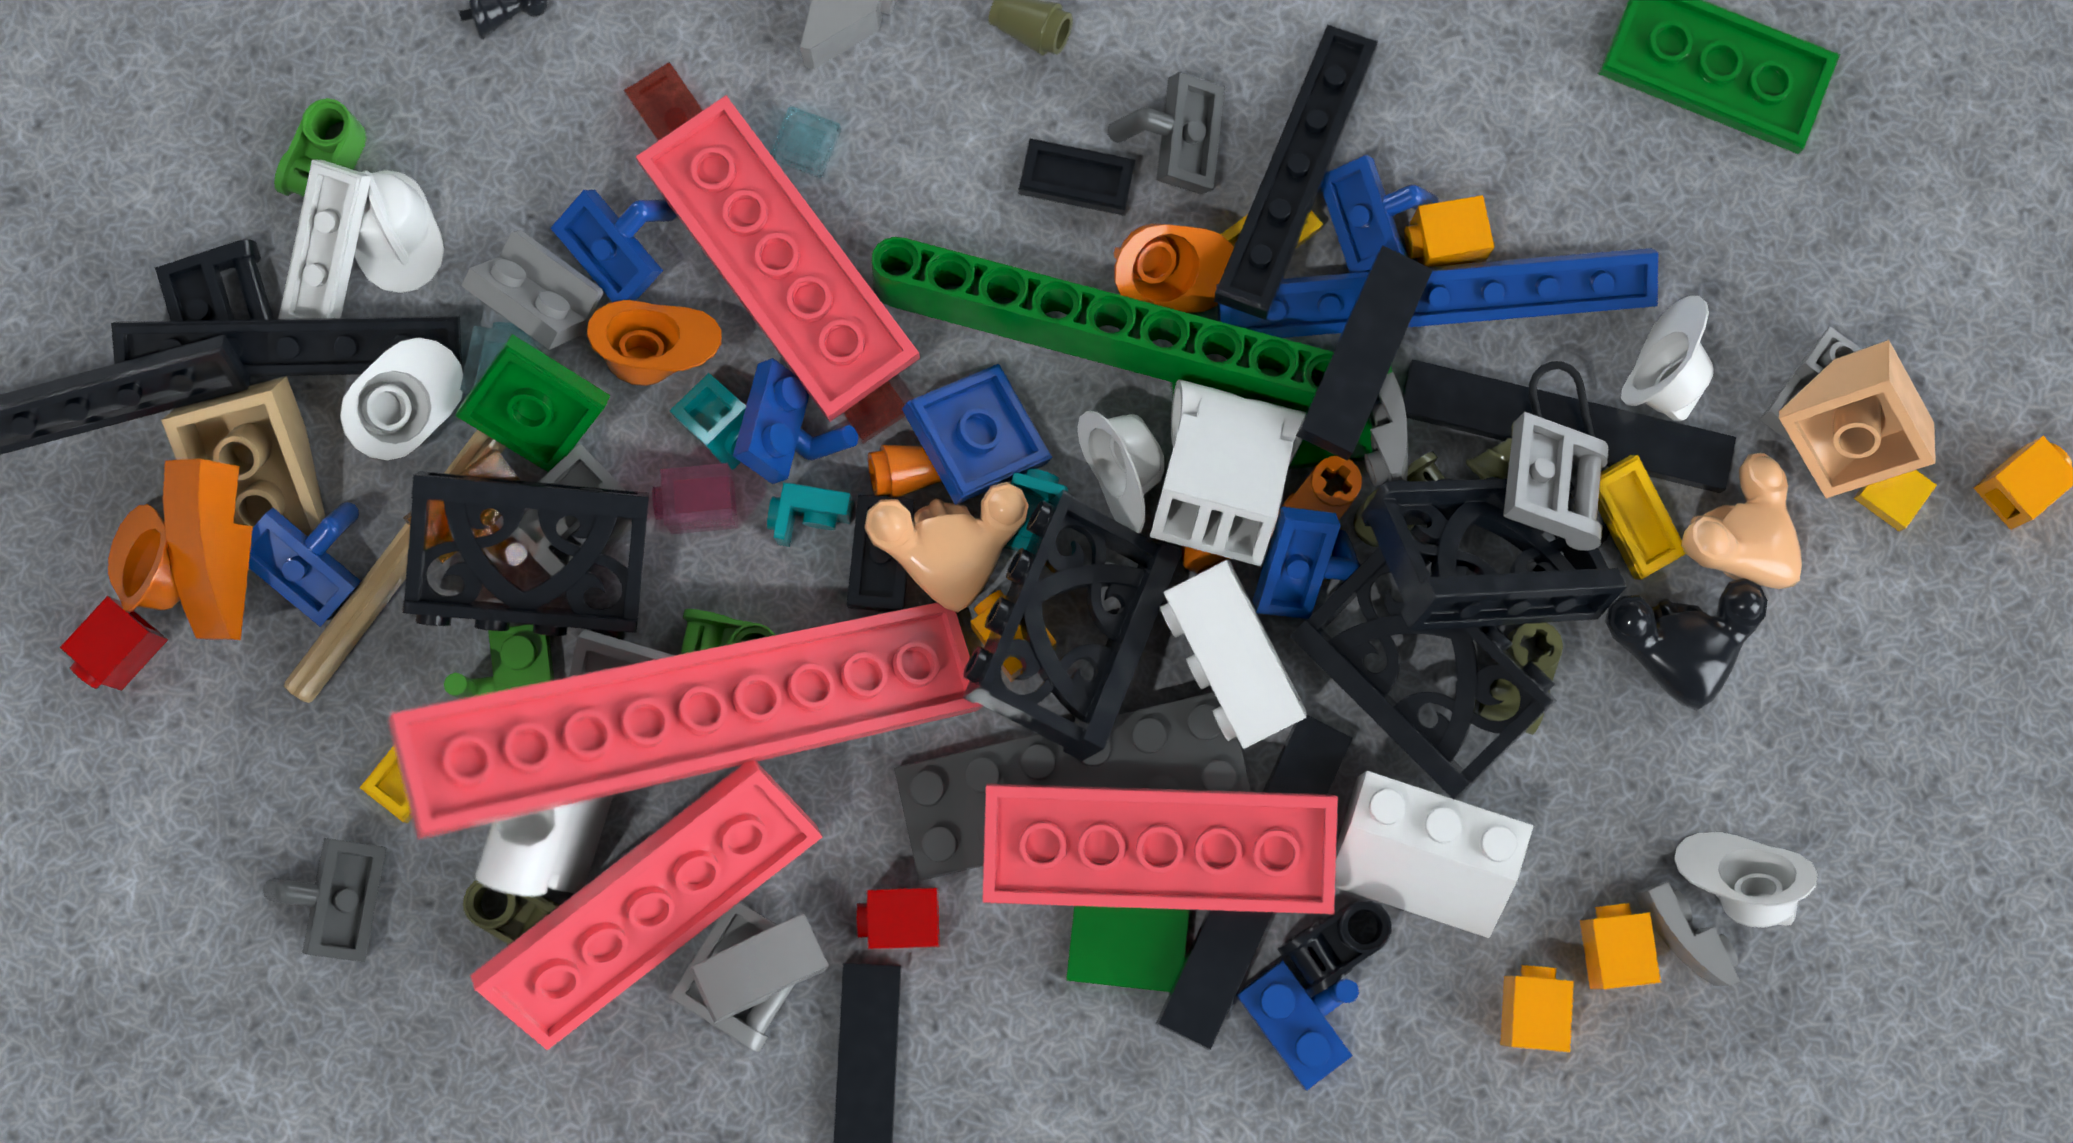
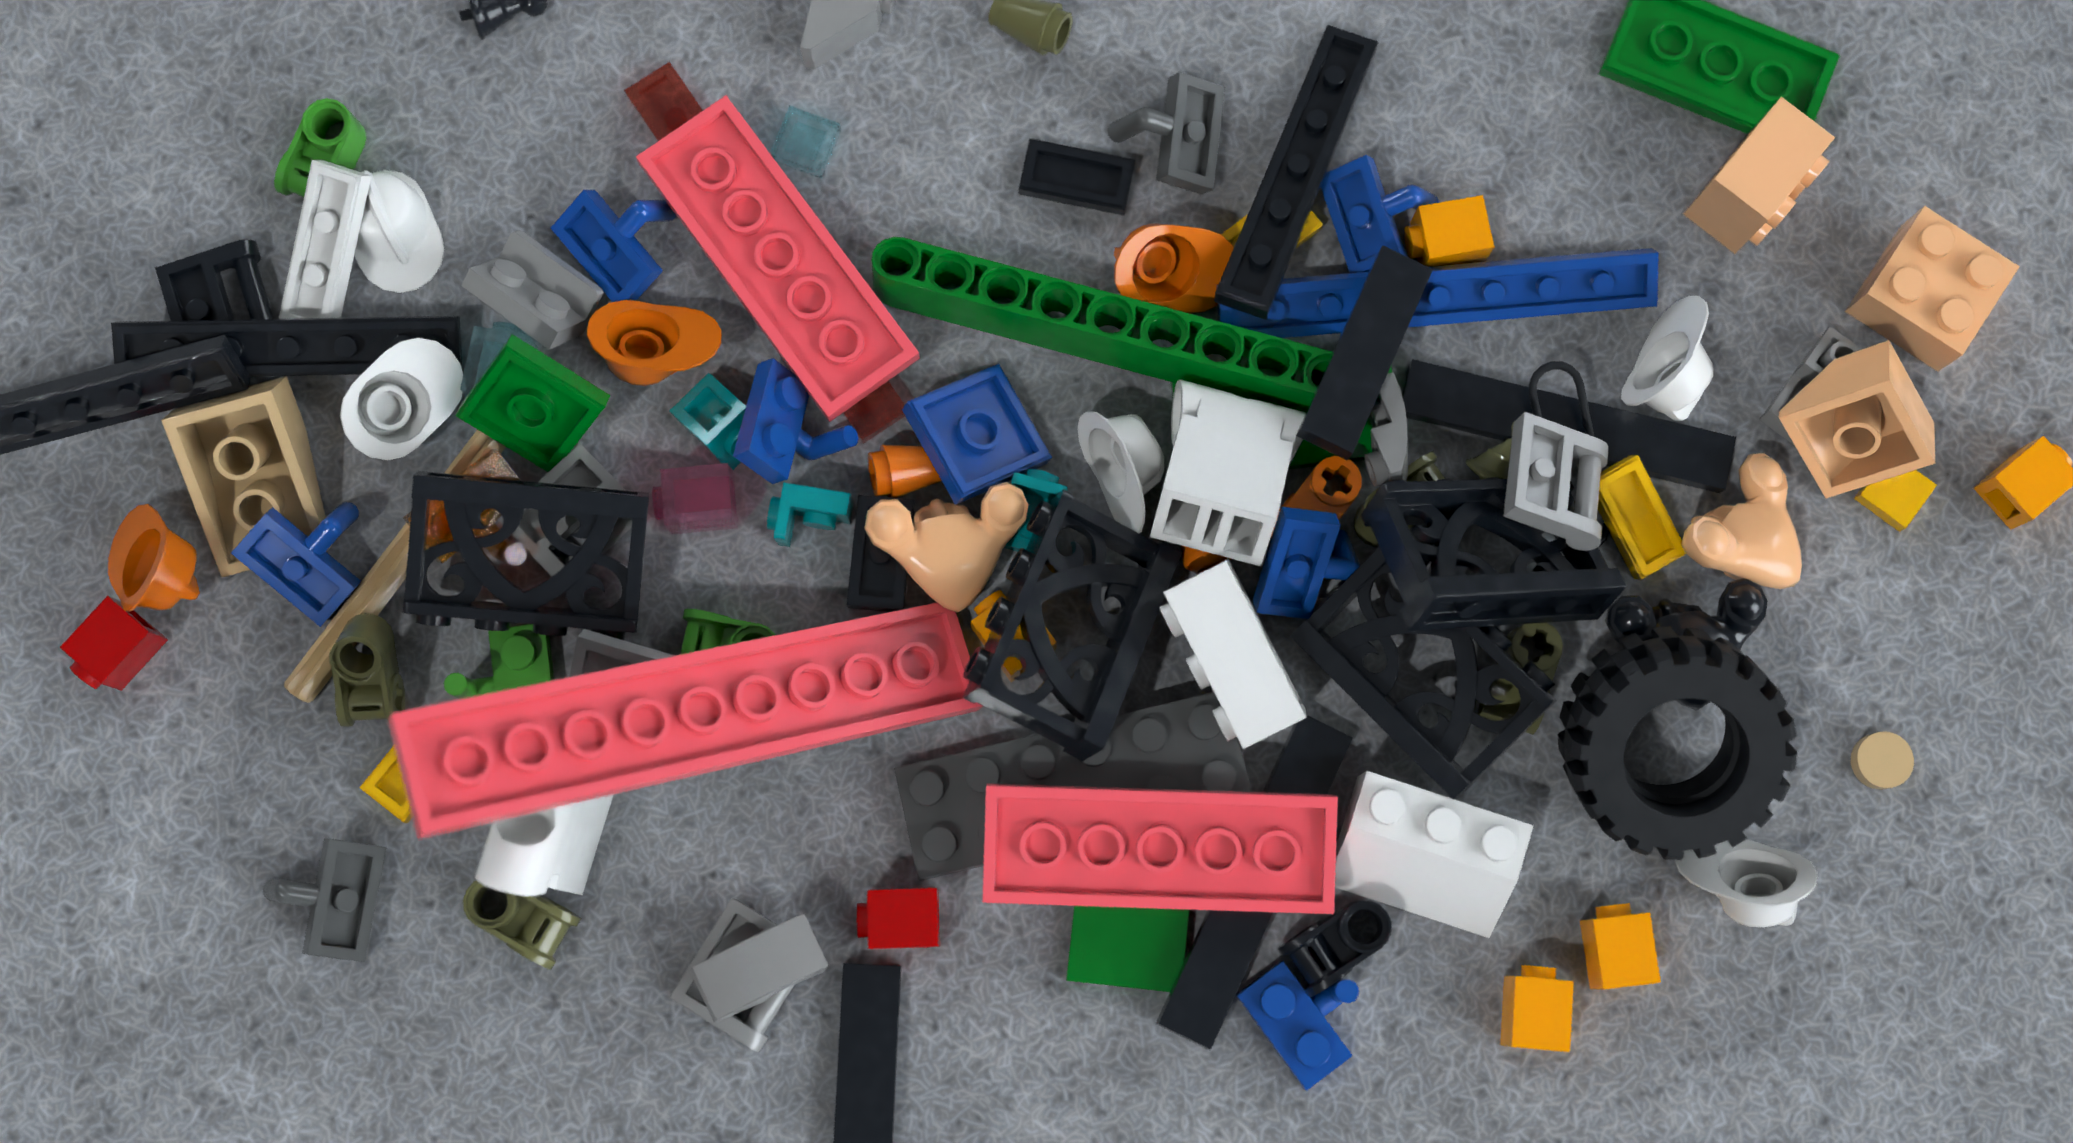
(206, 546): orange slope -> none
(366, 683): none -> olive piece
(647, 905): coral plate -> none
(1702, 949): light grey slope -> none
(1720, 798): none -> black tyre
(1762, 177): none -> light nougat brick
(1882, 760): none -> tan tile
(1932, 289): none -> light nougat brick

